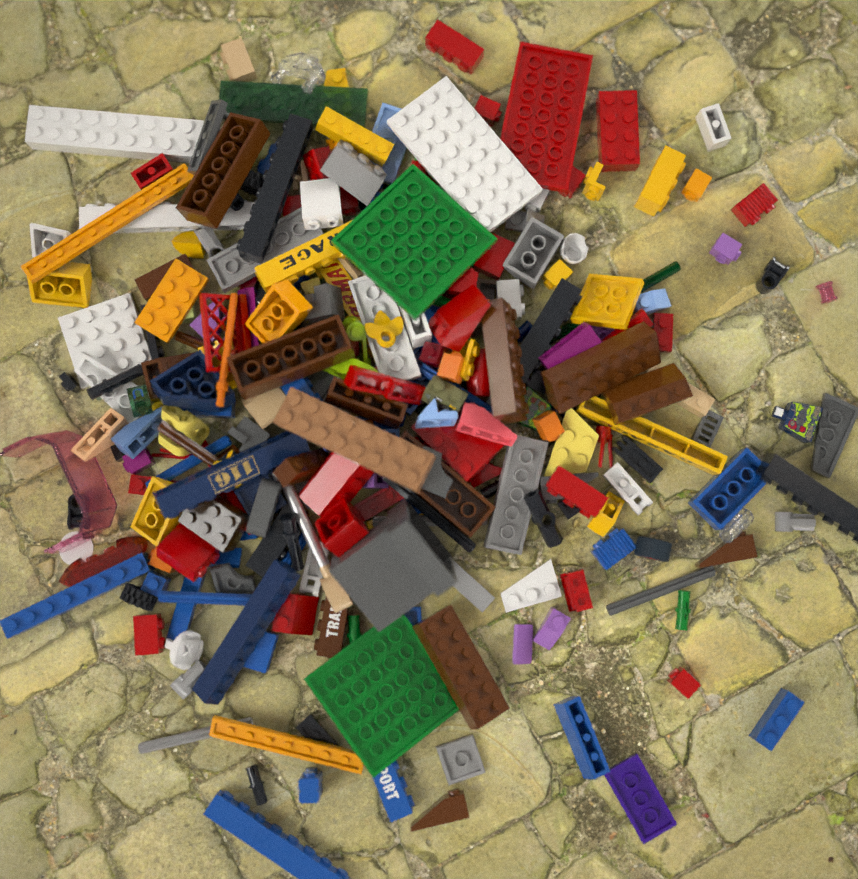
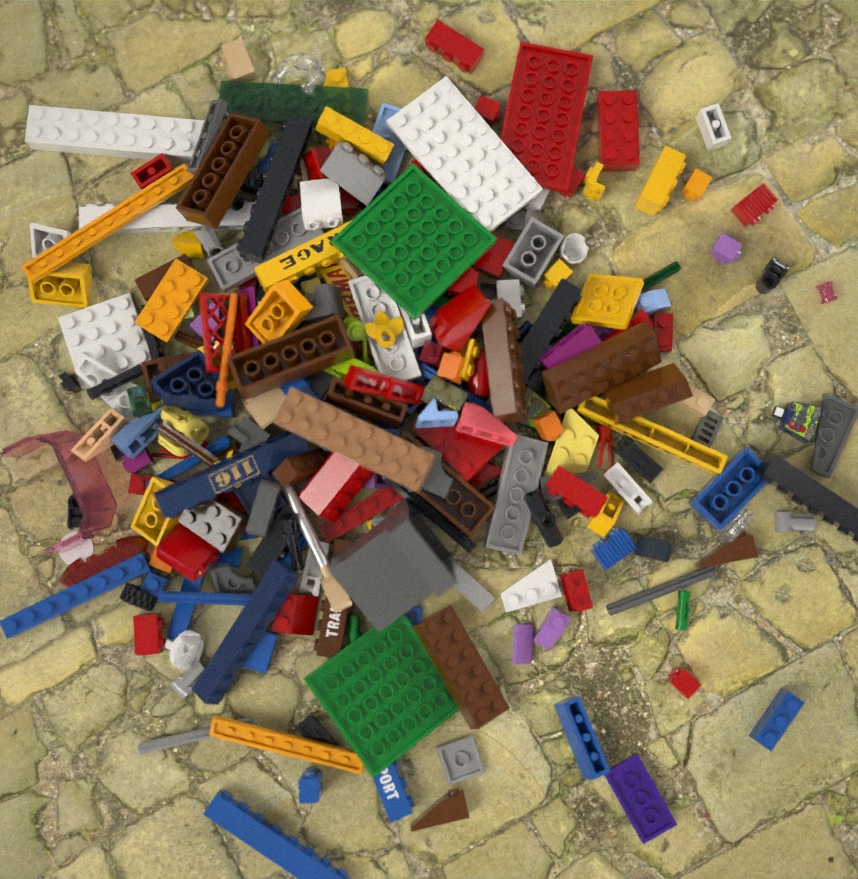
(256, 785): black axle -> none
(341, 527): red brick -> none

